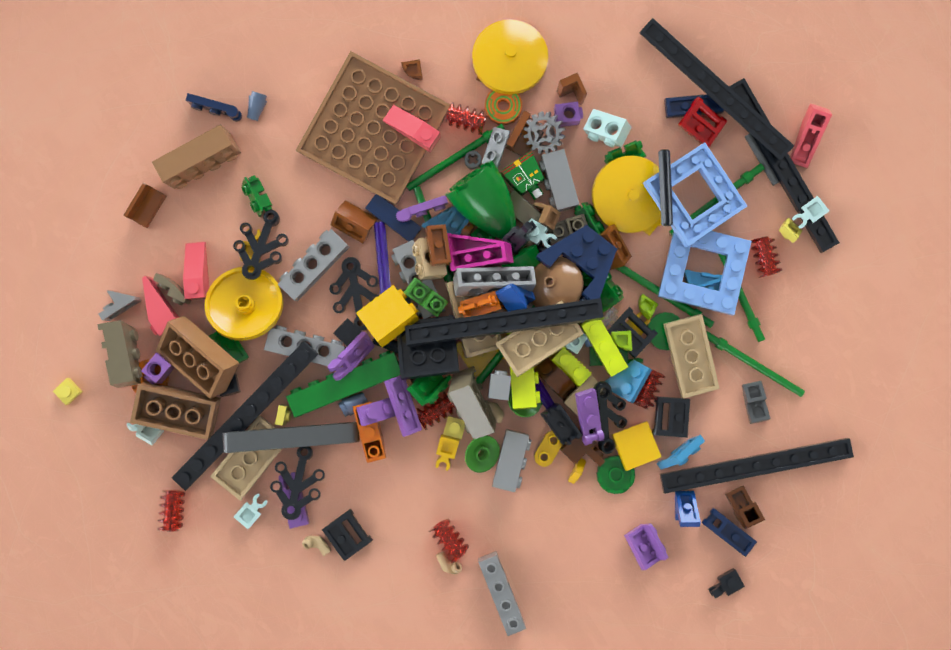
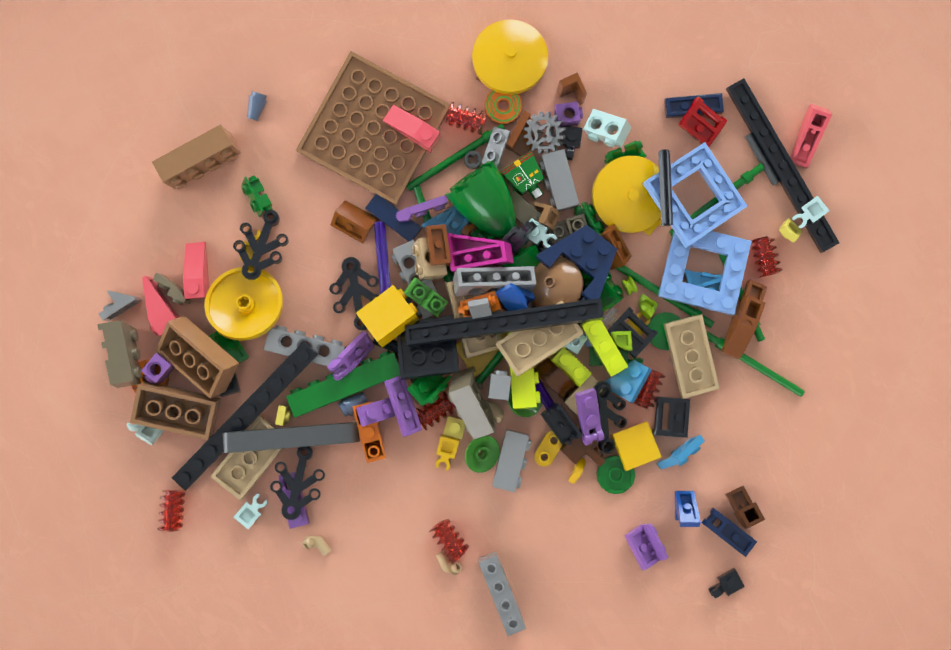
(67, 391): light yellow plate -> none
(145, 205): dark orange panel -> none
(214, 107): dark blue plate -> none
(311, 276): light grey brick -> none
(342, 539): black plate -> none
(347, 332): black sticker -> none
(413, 69): dark orange tile -> none
(479, 308): none -> light grey tile
(572, 140): none -> black plate
(629, 286): none -> lime bush
(716, 89): black plate -> none
(746, 319): none -> dark orange slope
(755, 402): dark grey slope -> none
(756, 465): black plate -> none

